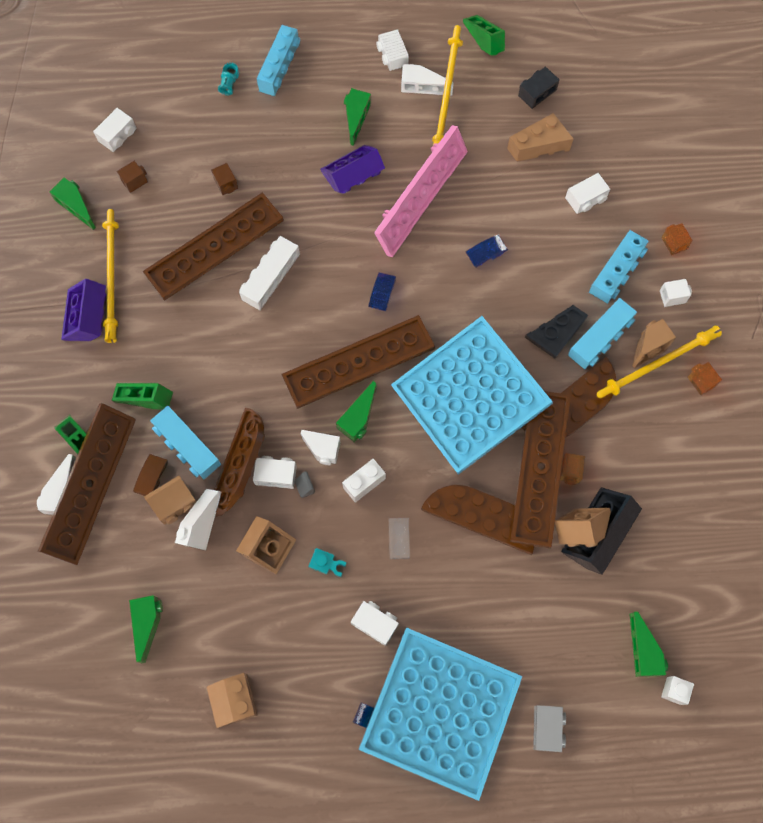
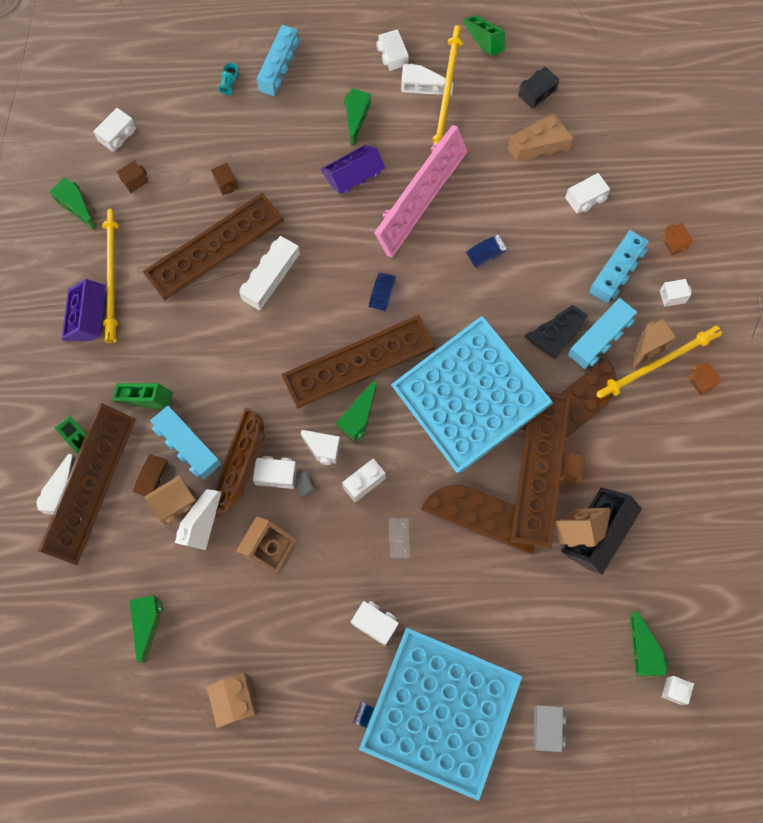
(324, 561): teal plate -> none

